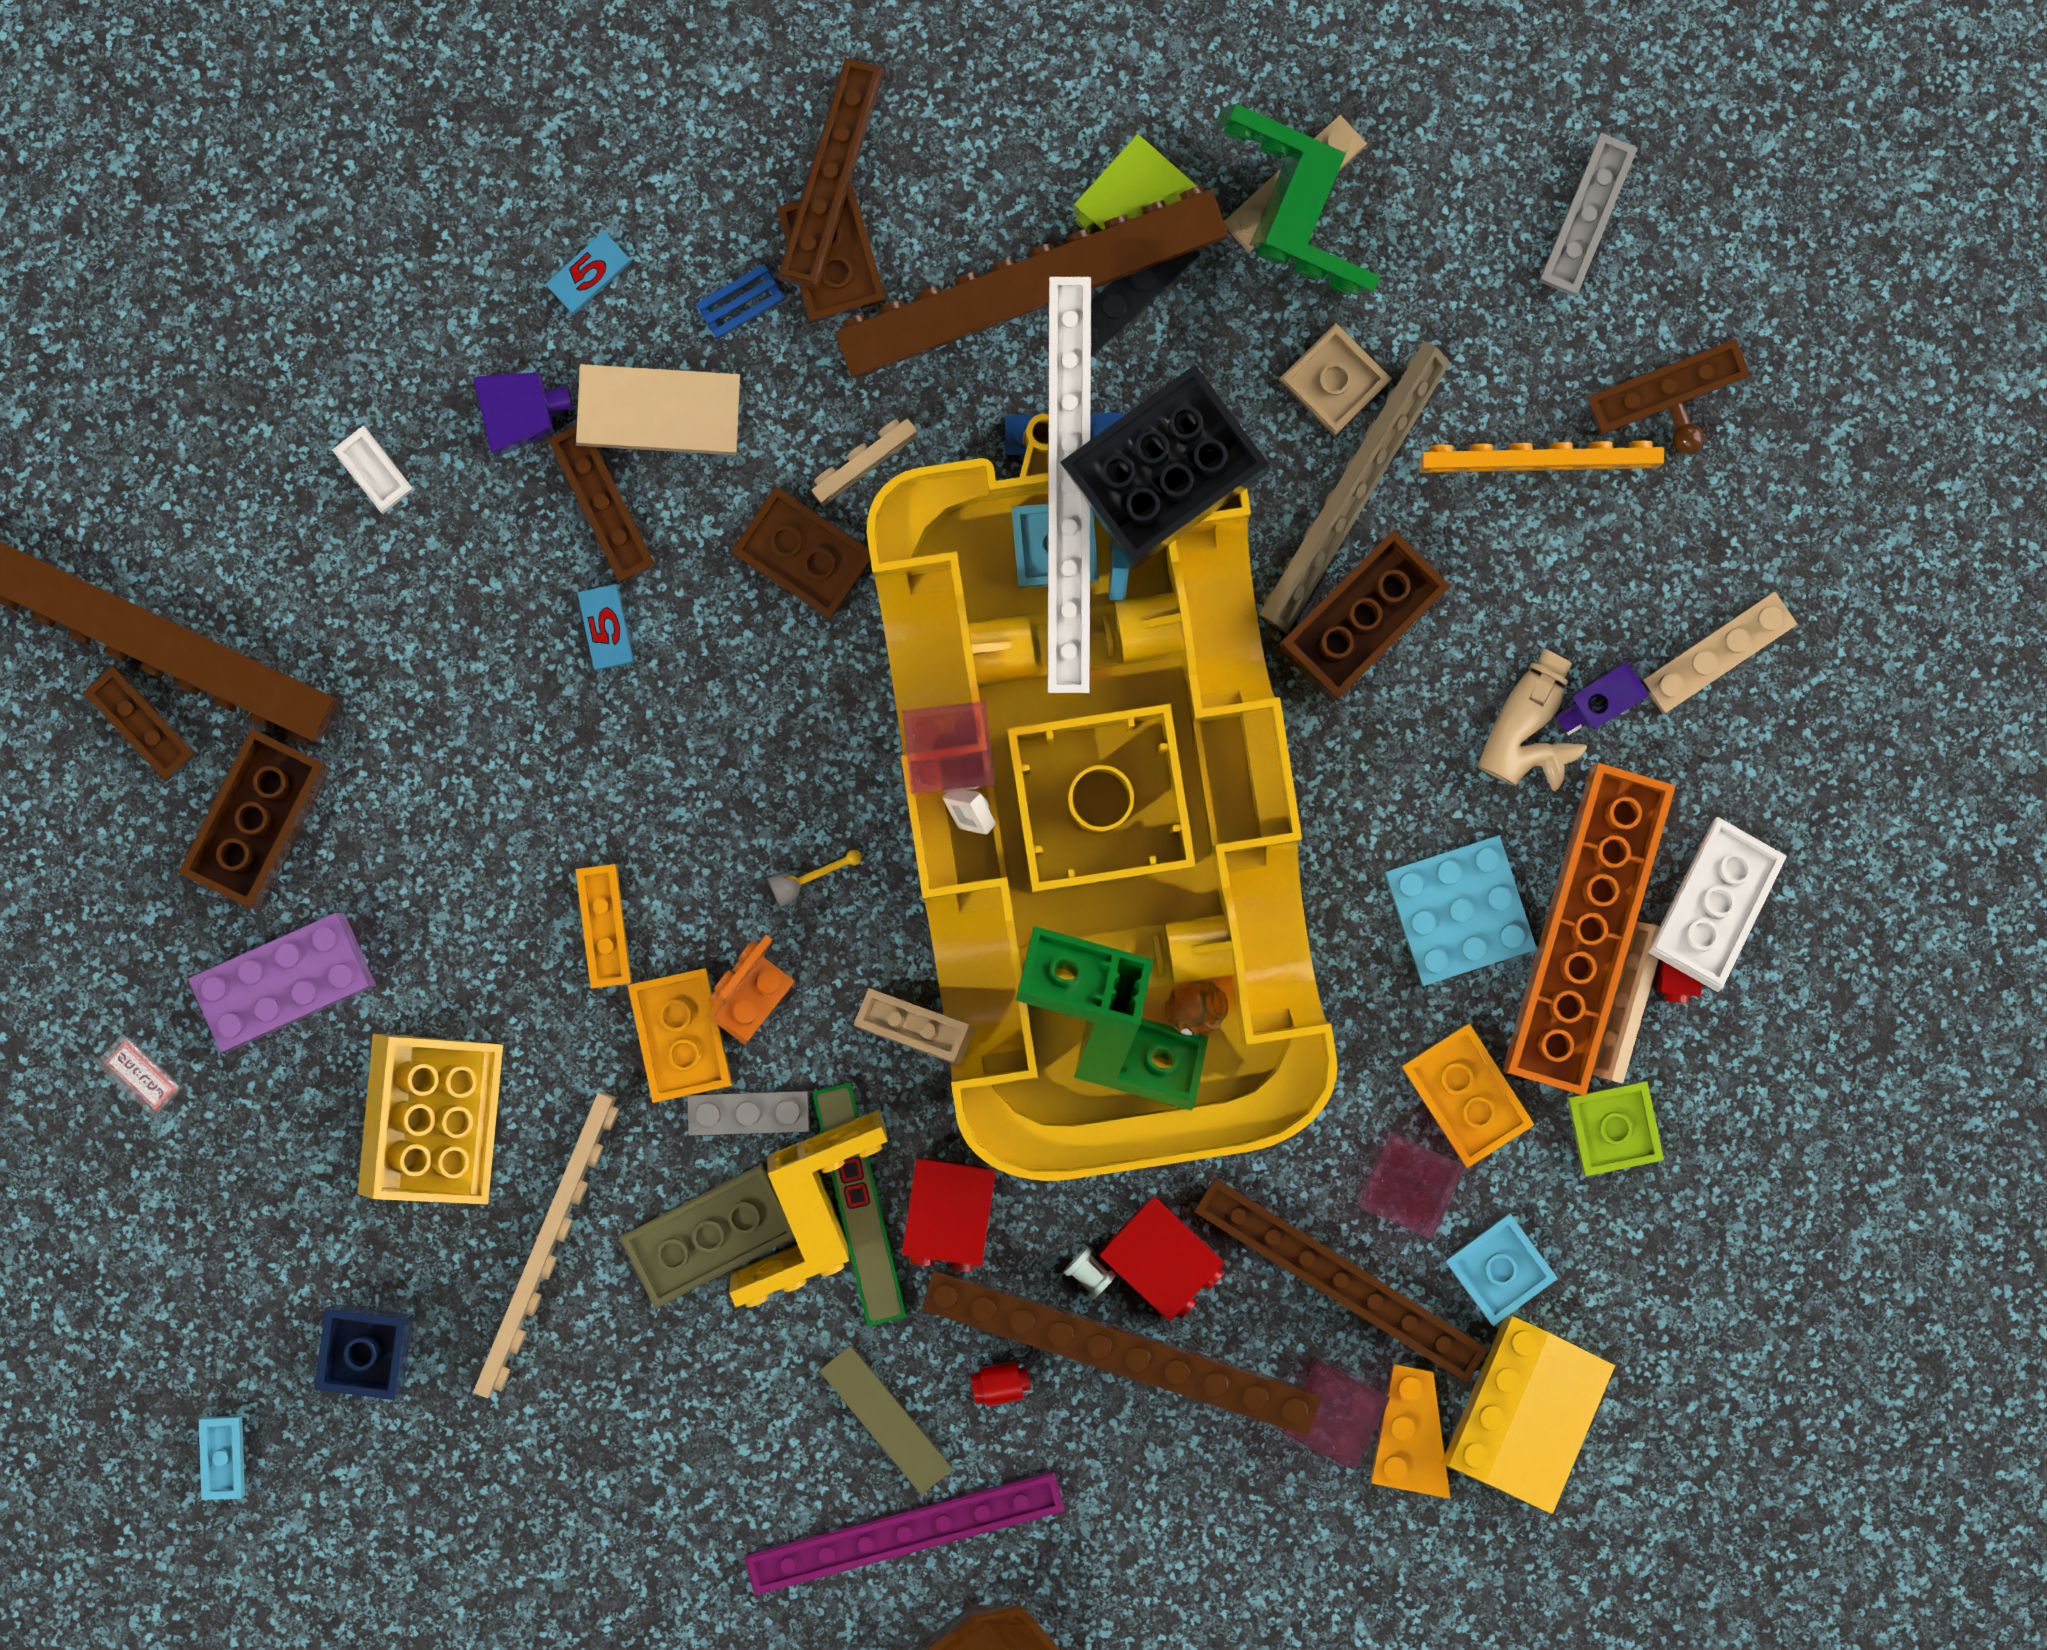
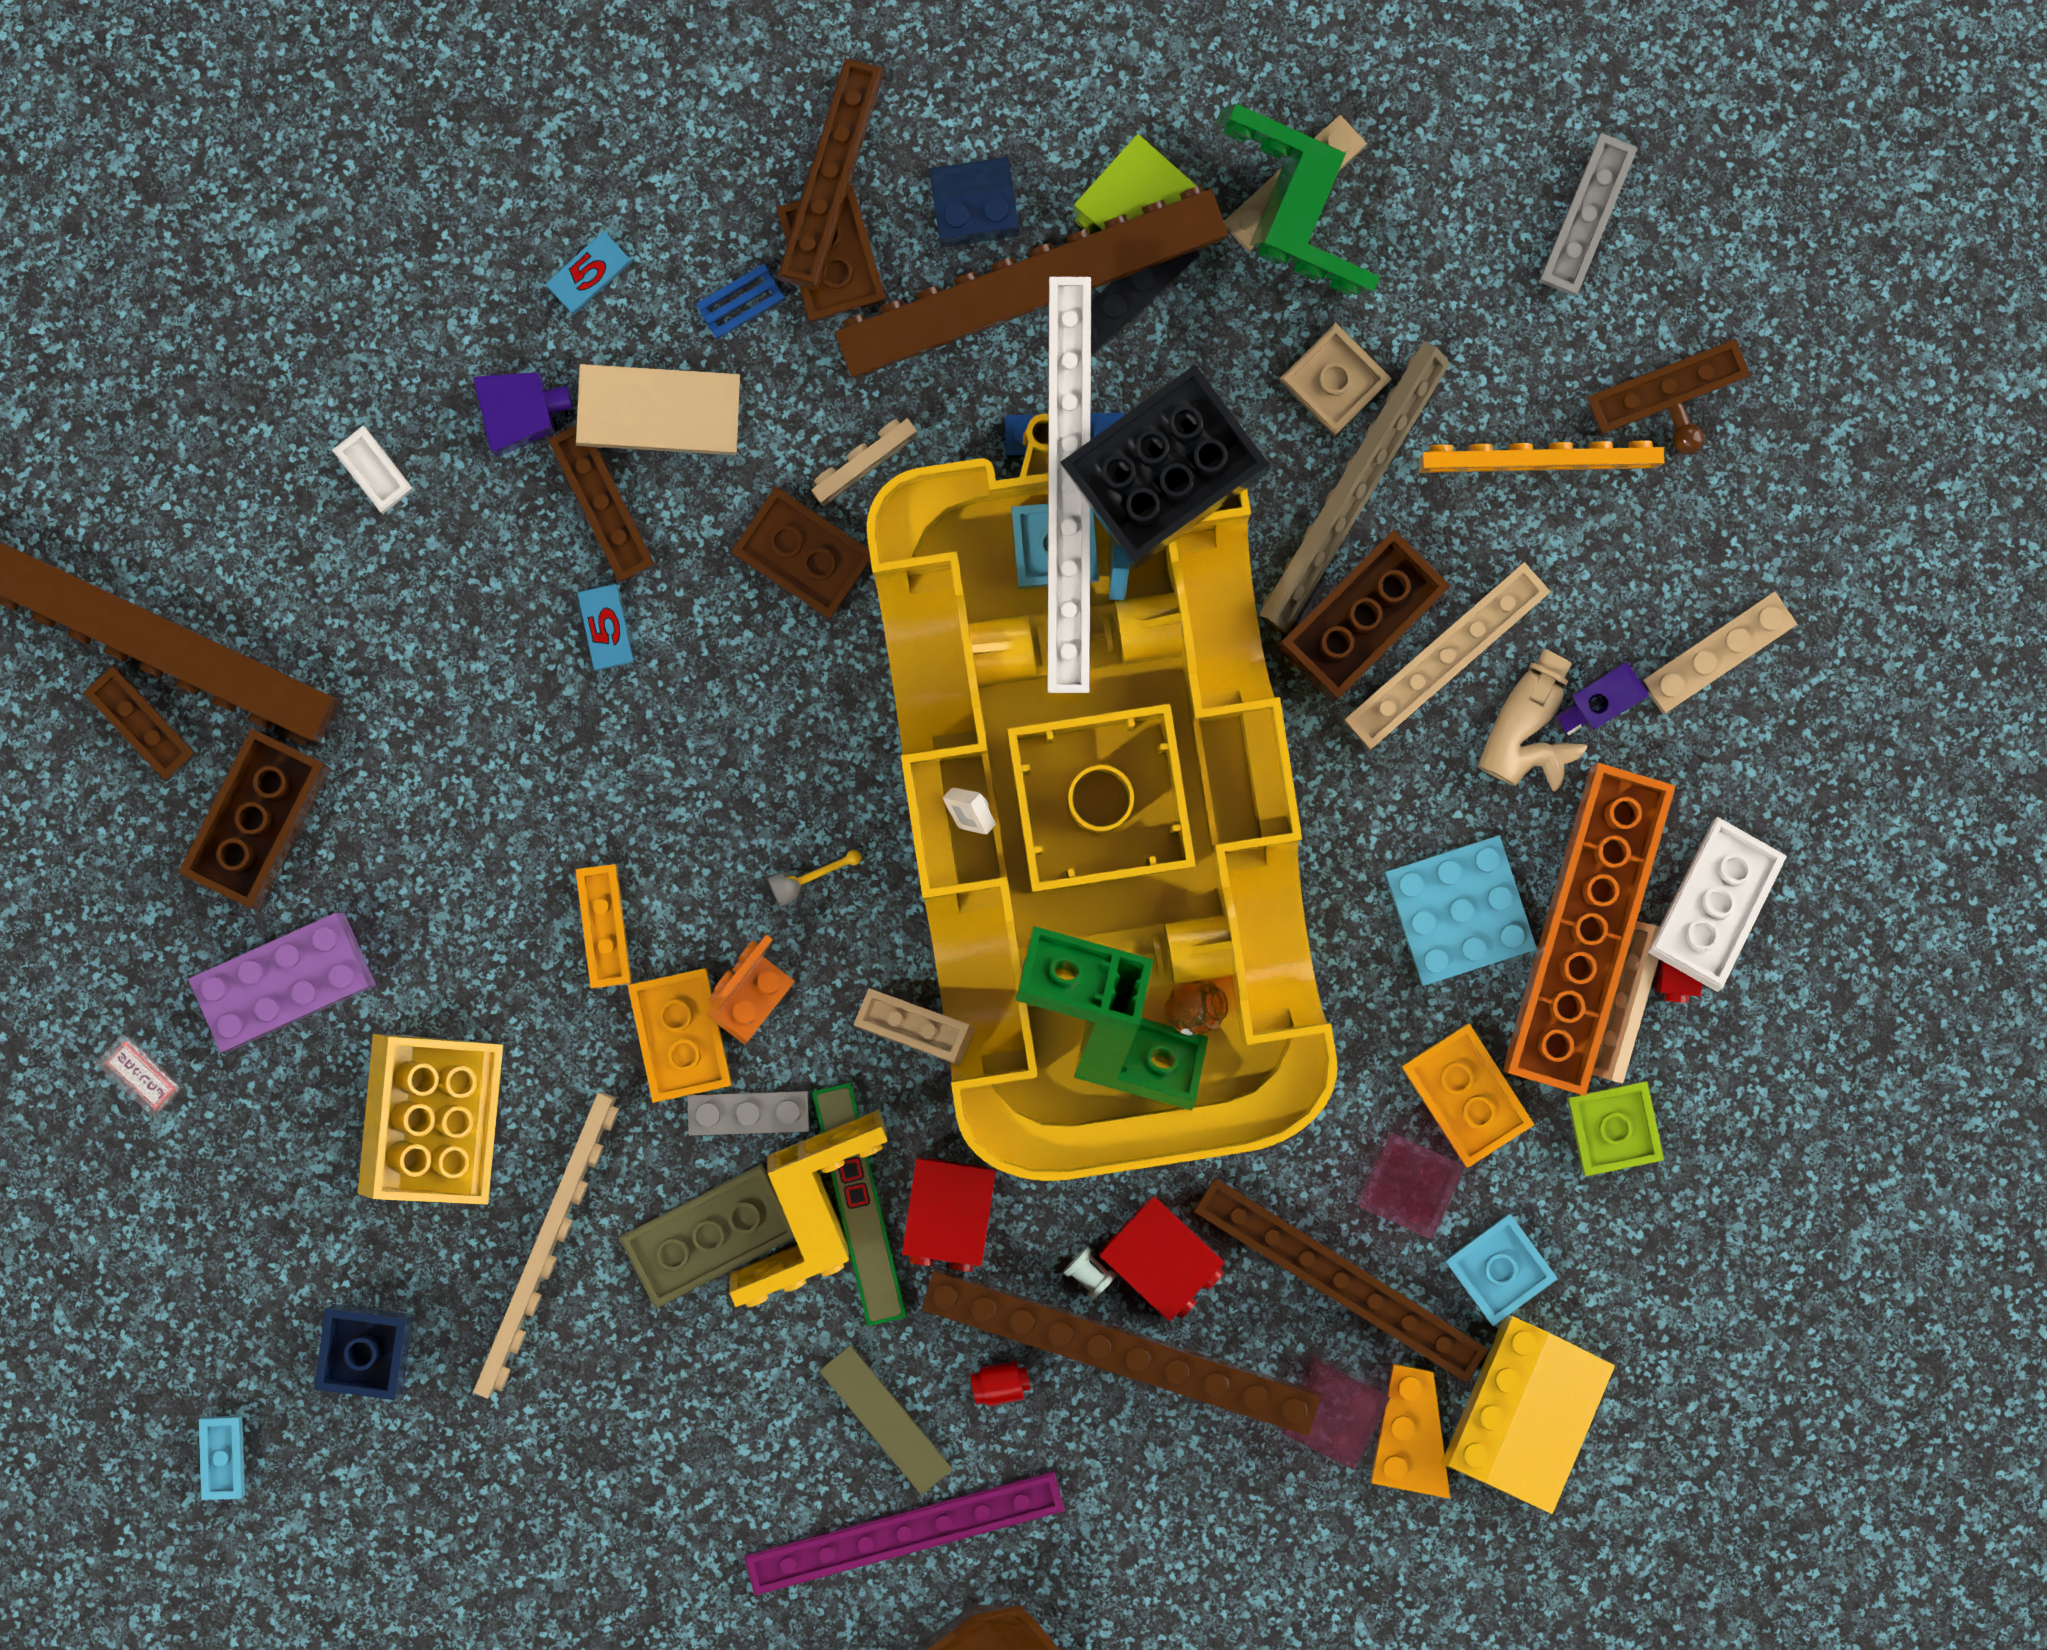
(948, 748): clear pink piece -> none
(974, 202): none -> dark blue slope
(1446, 656): none -> tan plate

